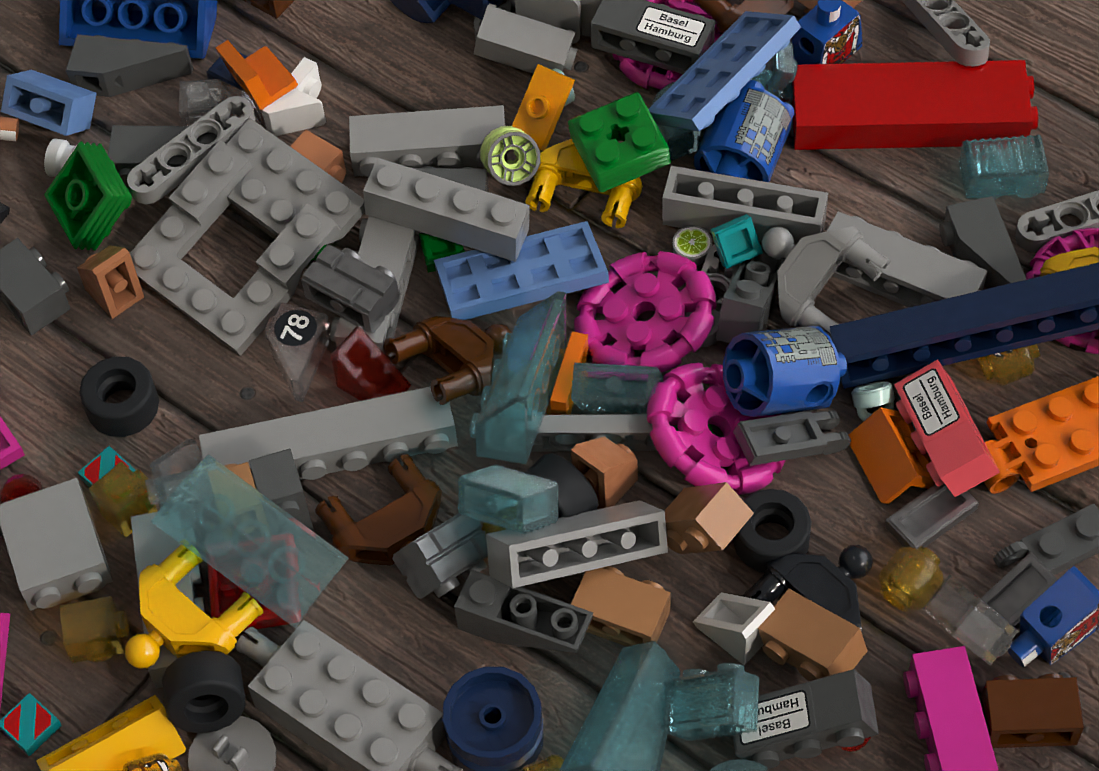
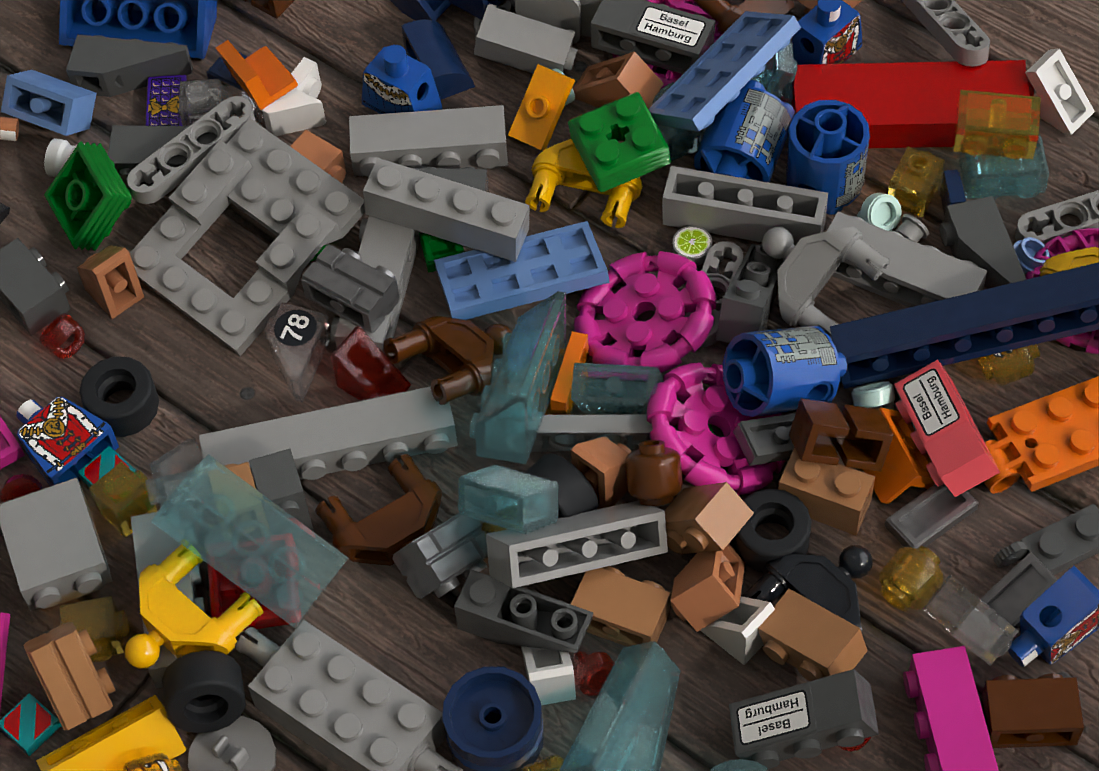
(58, 332): none -> clear red tile
(62, 438): none -> torso
(69, 675): none -> medium nougat brick
(163, 100): none -> tile
(398, 83): none -> blue torso
(430, 45): none -> dark blue brick
(510, 171): yellowish green wheel -> none
(550, 674): none -> white slope
(592, 671): none -> clear red tile
(616, 79): none -> nougat slope
(654, 473): none -> reddish brown head
(708, 587): none -> nougat slope
(711, 703): clear light blue brick -> none
(736, 241): teal tile -> none
(828, 151): none -> blue cylinder
(830, 492): none -> medium nougat brick
(857, 433): none -> reddish brown piece
(881, 211): none -> light aqua tile
(912, 228): none -> light grey piece
(916, 180): none -> clear yellow brick
(951, 189): none -> dark blue tile
(997, 124): none -> clear yellow brick
(1026, 250): none -> medium blue plate
(1061, 95): none -> white slope

